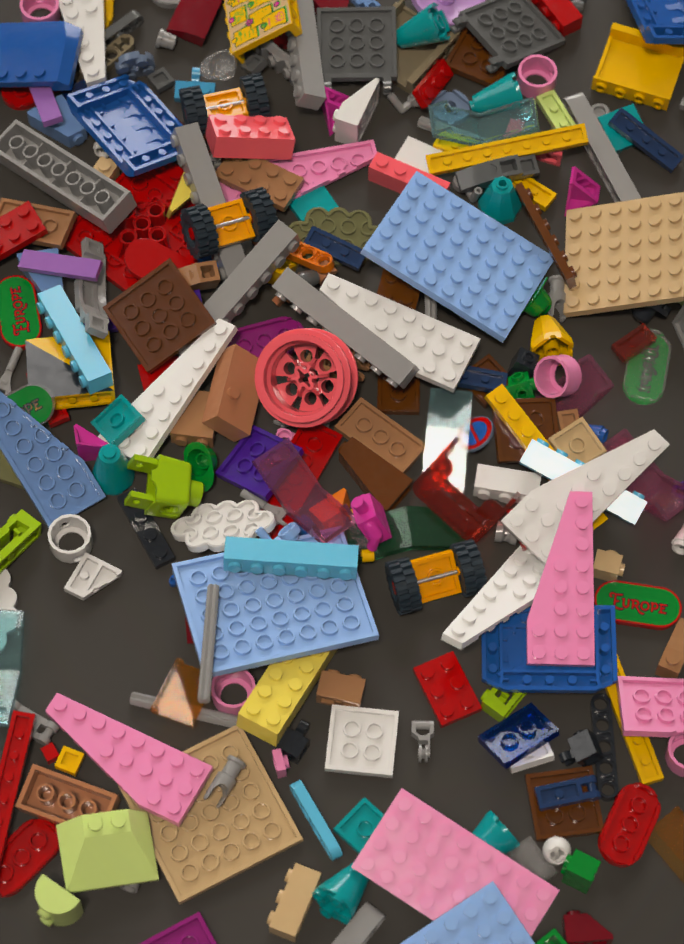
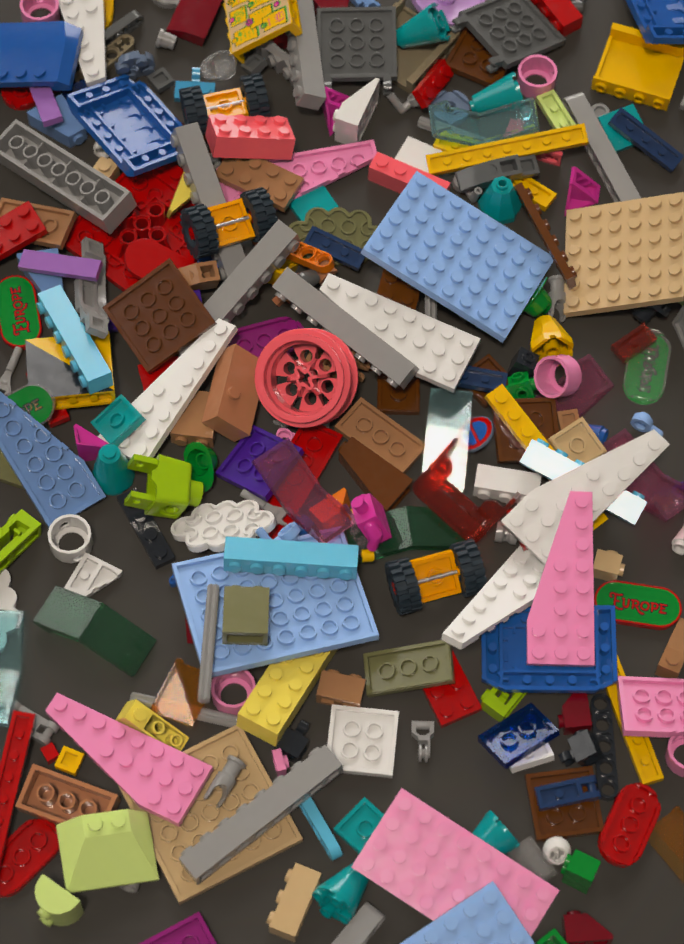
(96, 628): none -> clear green windscreen
(148, 722): none -> light yellow slope
(245, 615): none -> olive brick
(260, 814): none -> light grey brick
(408, 668): none -> olive plate
(575, 714): none -> dark red slope
(643, 422): none -> light blue plate

